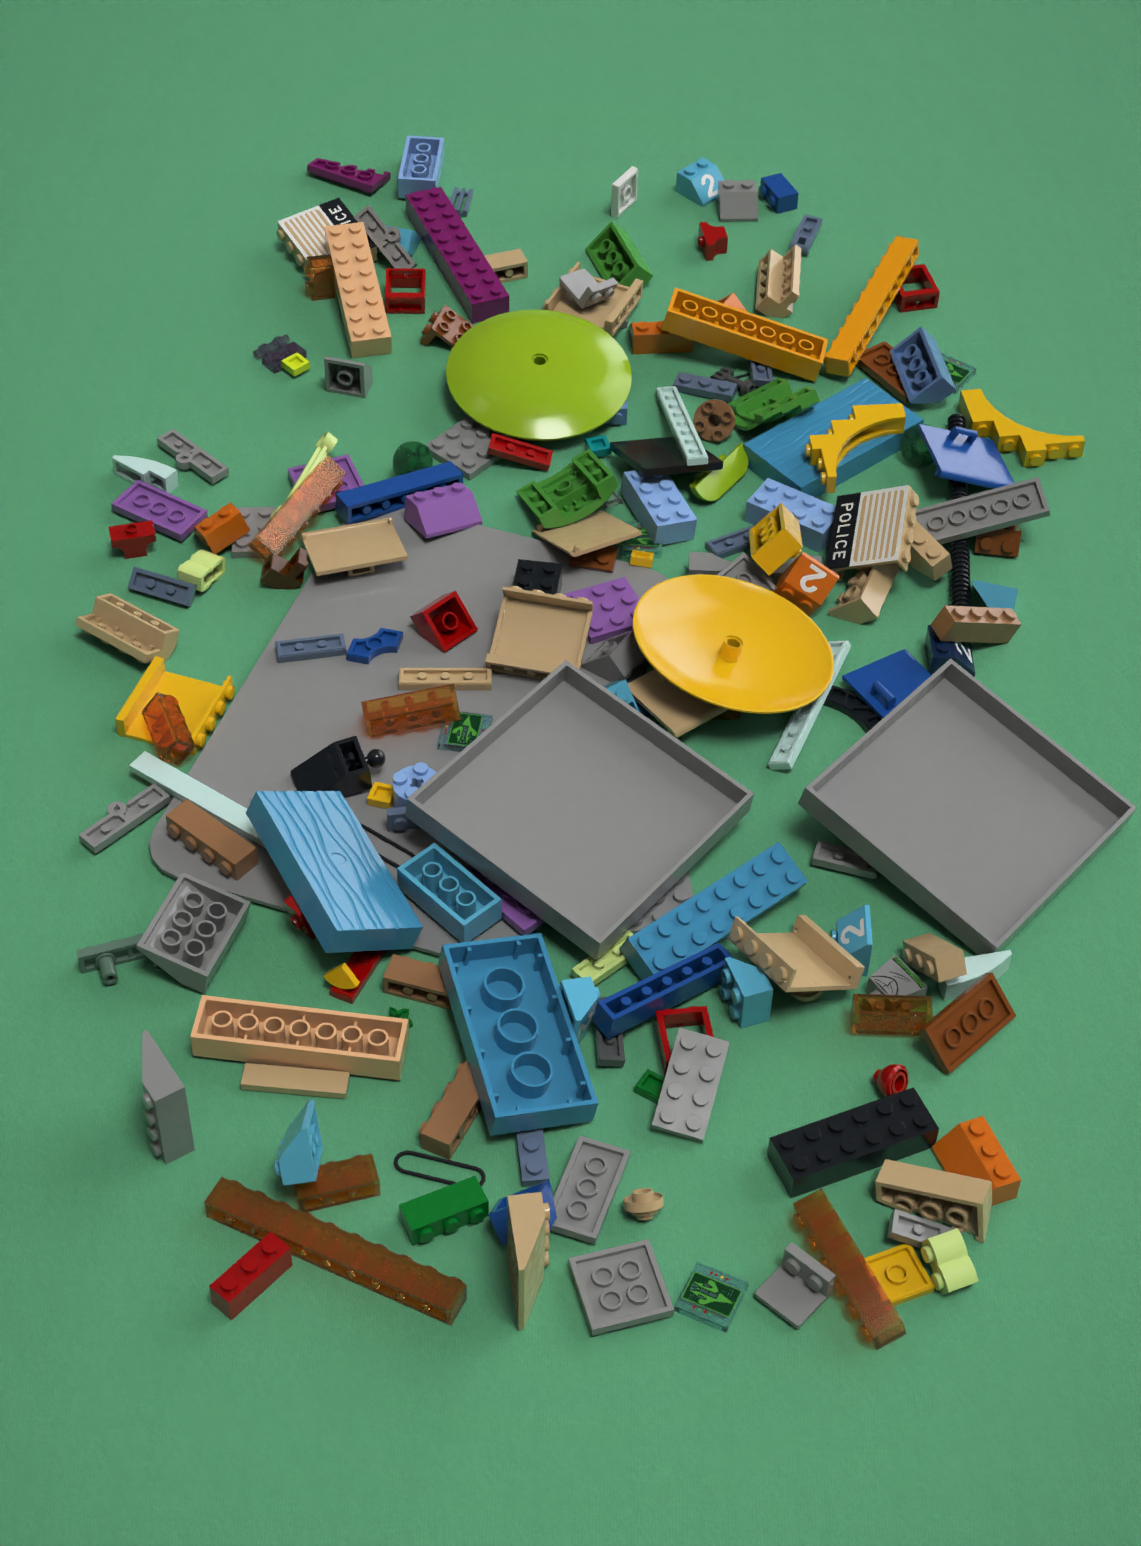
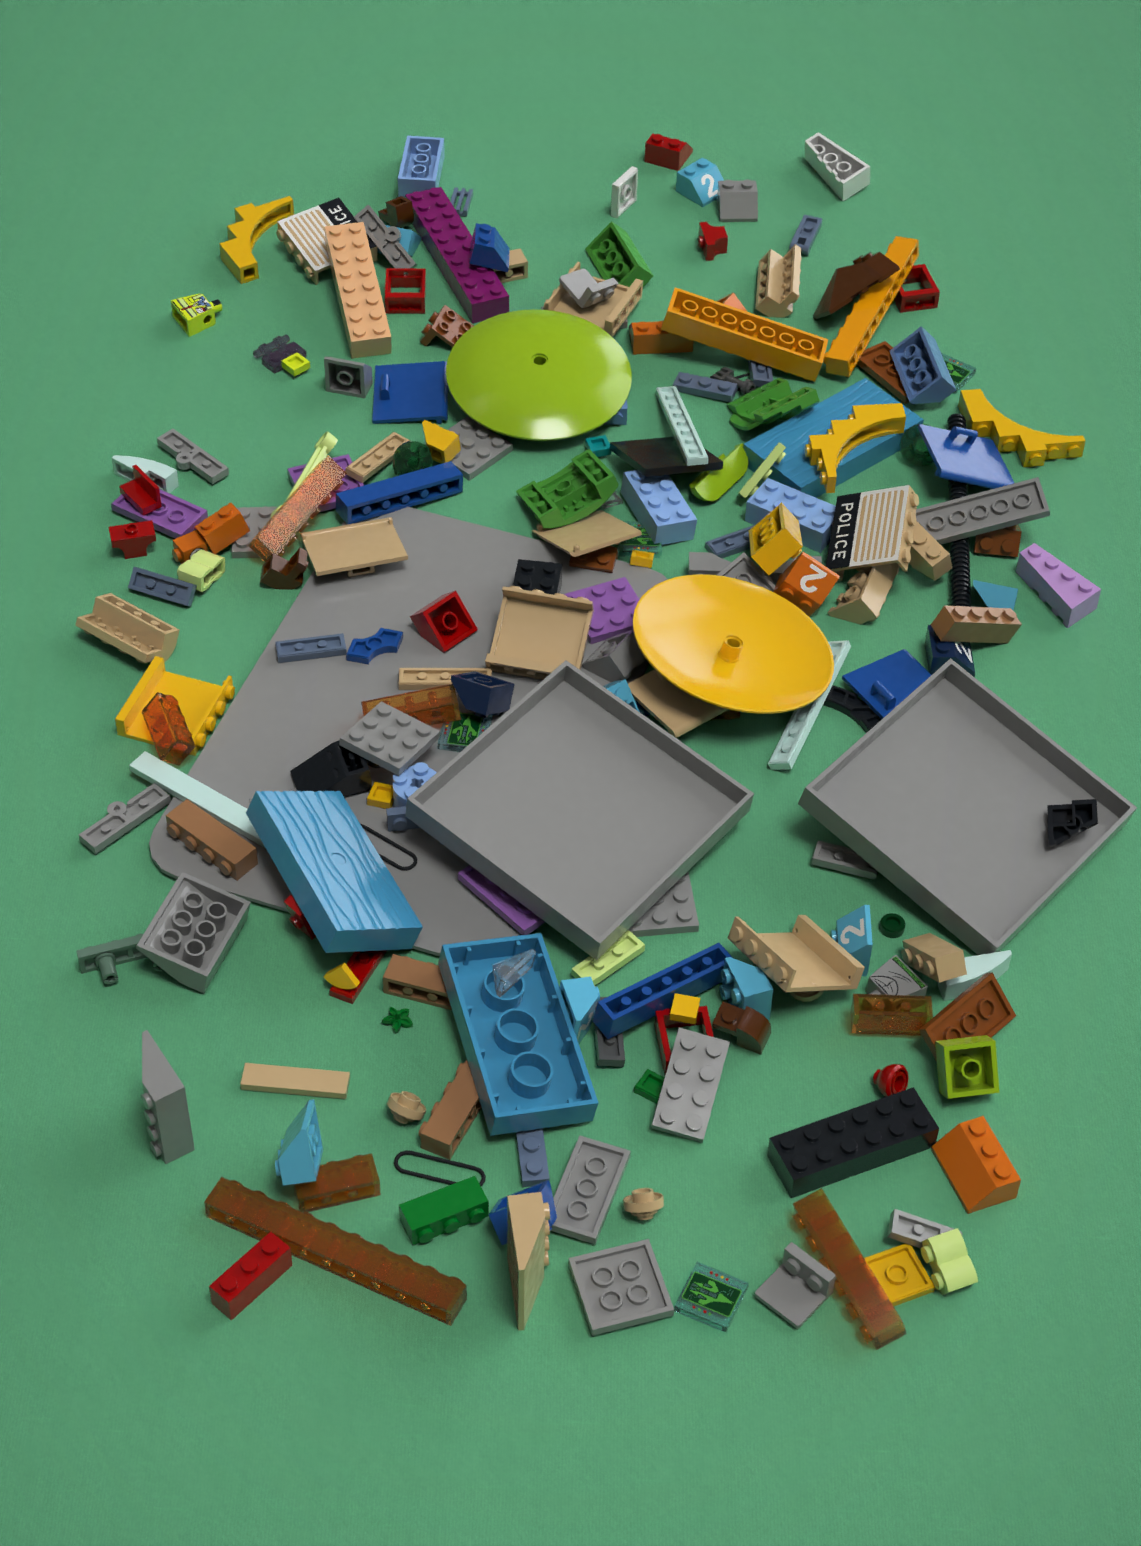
(141, 492): none -> red panel
(187, 545): none -> orange brick
(195, 313): none -> neon yellow torso
(242, 235): none -> yellow arch
(300, 1037): light nougat brick -> none
(320, 277): clear orange brick -> none
(349, 174): magenta wing -> none
(375, 458): none -> tan tile
(389, 738): none -> light grey plate
(398, 212): none -> reddish brown brick
(406, 1107): none -> tan plate
(410, 392): none -> blue container
(442, 443): none -> yellow slope
(442, 510): medium lavender slope -> none
(449, 893): medium azure brick -> none
(483, 693): none -> dark blue slope
(489, 248): none -> blue slope
(510, 970): none -> clear slope
(520, 452): red plate -> none
(666, 152): none -> red slope
(685, 1008): none -> yellow tile
(710, 913): dark azure brick -> none
(714, 420): medium nougat plate -> none
(747, 1025): none -> reddish brown brick
(763, 470): none -> yellowish green plate
(778, 193): blue brick -> none
(837, 166): none -> white wedge
(853, 280): none -> reddish brown wedge
(892, 925): none -> dark green tile
(937, 1195): tan wedge -> none
(967, 1066): none -> lime brick
(1057, 584): none -> lavender wedge
(1070, 819): none -> black slope

